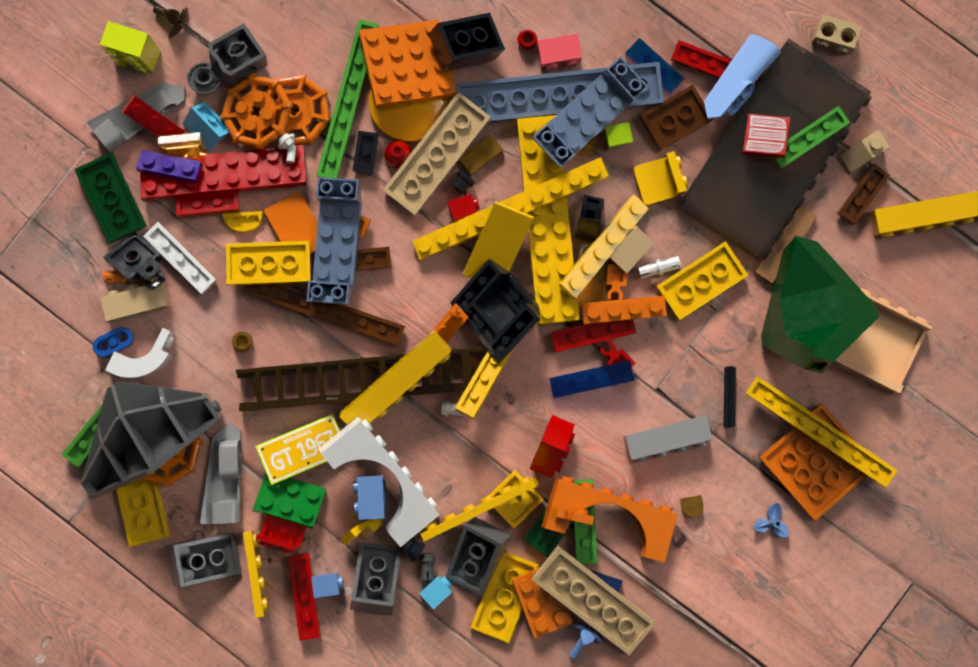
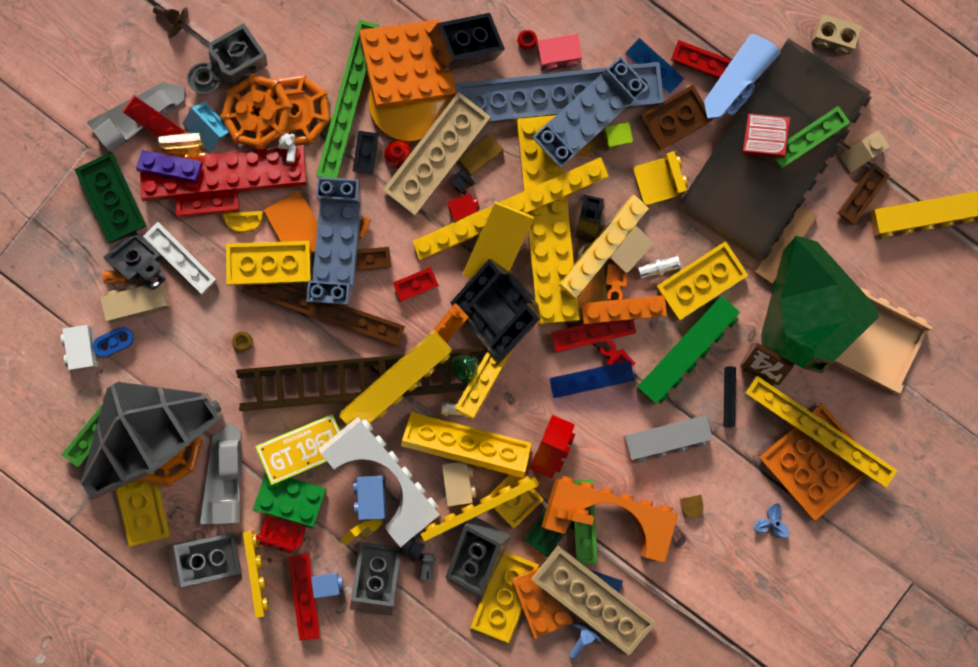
(79, 348): none -> white piece
(130, 47): neon yellow brick -> none
(146, 365): white arch -> none
(415, 284): none -> red plate
(436, 591): medium azure brick -> none
(457, 483): none -> tan brick
(465, 368): none -> clear green brick
(466, 444): none -> yellow plate
(688, 350): none -> green brick
(766, 364): none -> reddish brown slope

